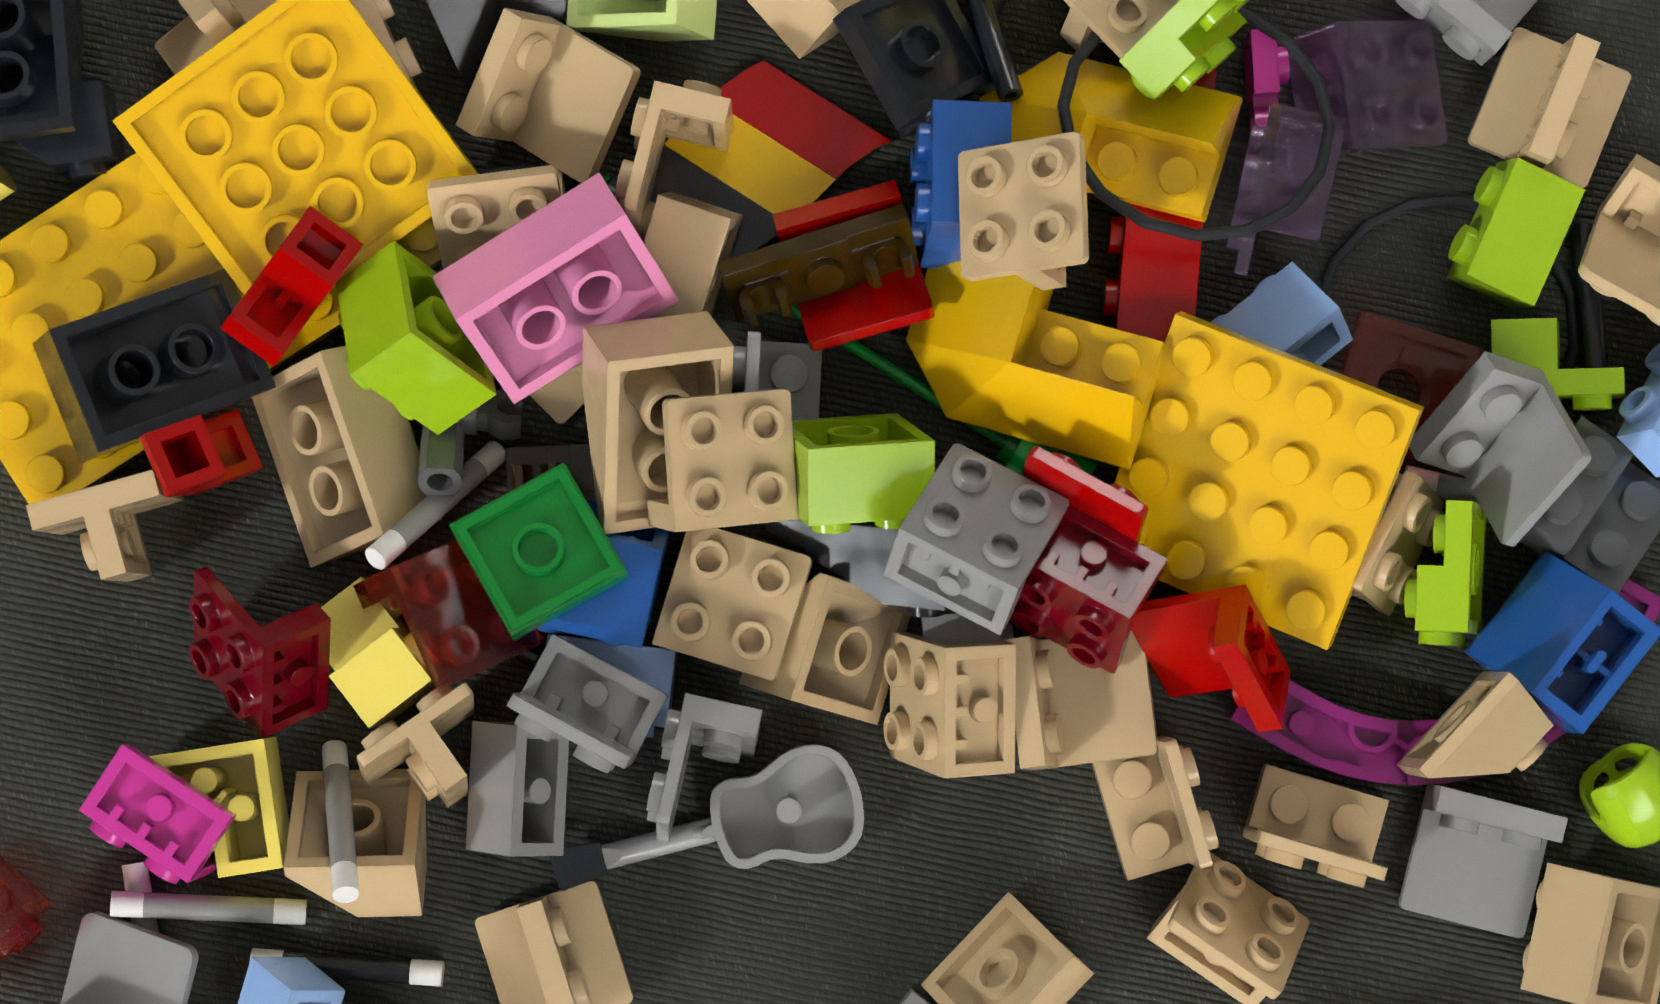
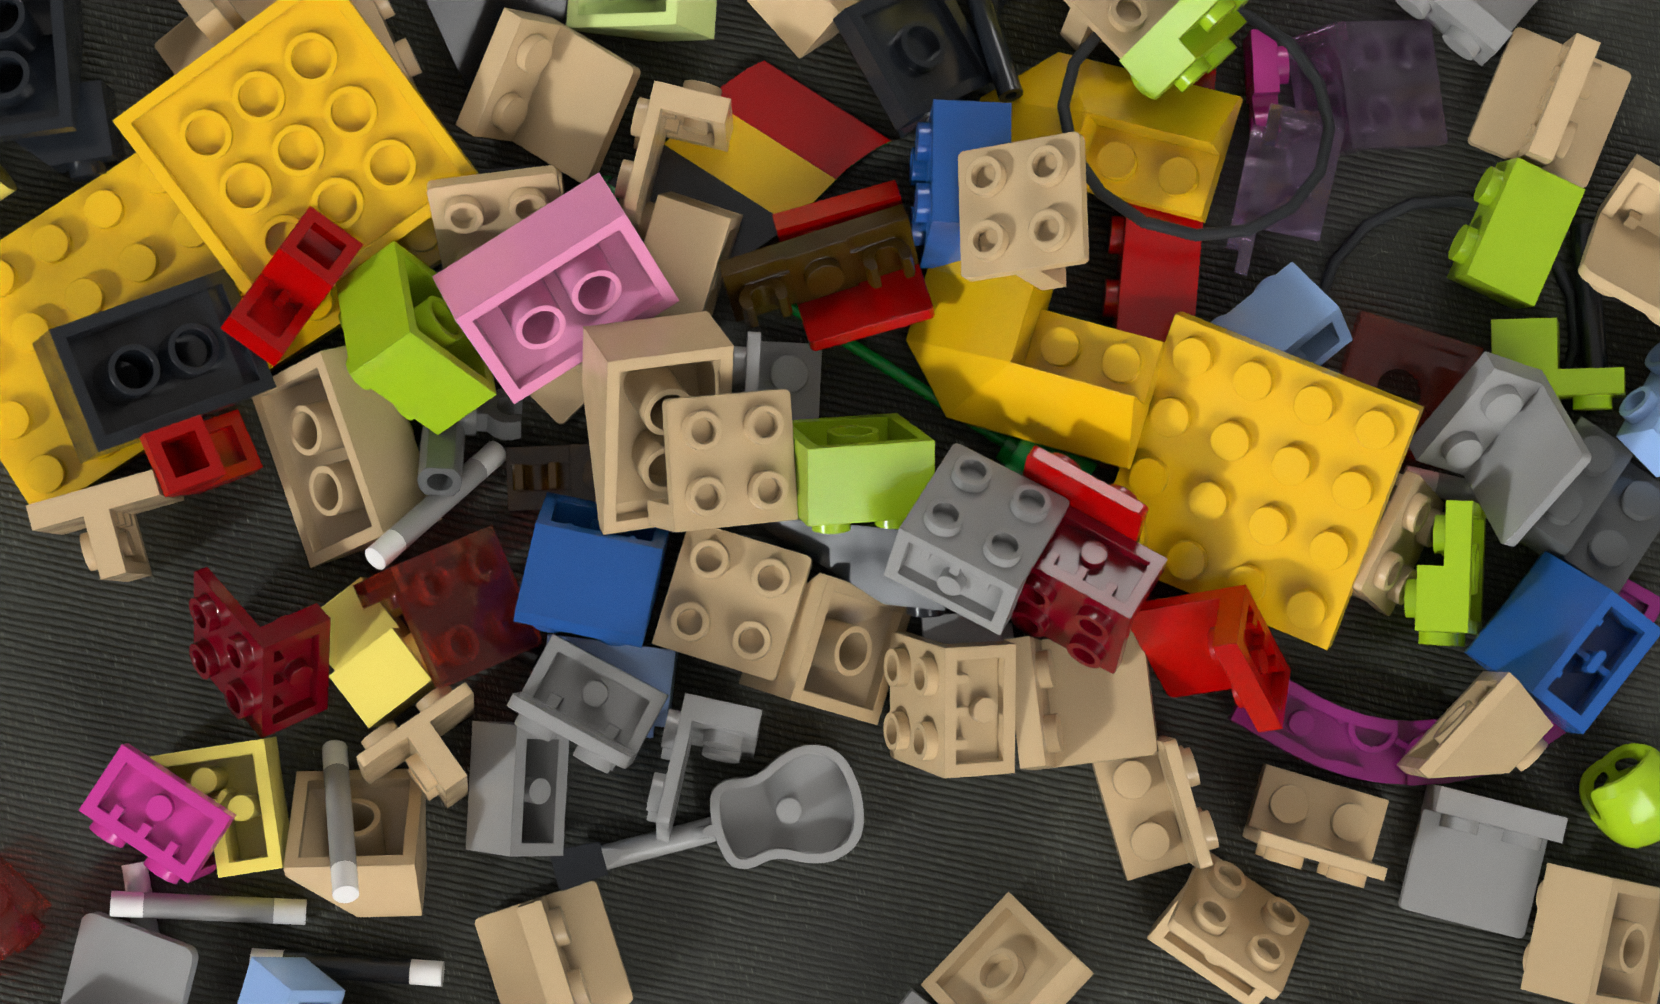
(538, 551): green tile -> none

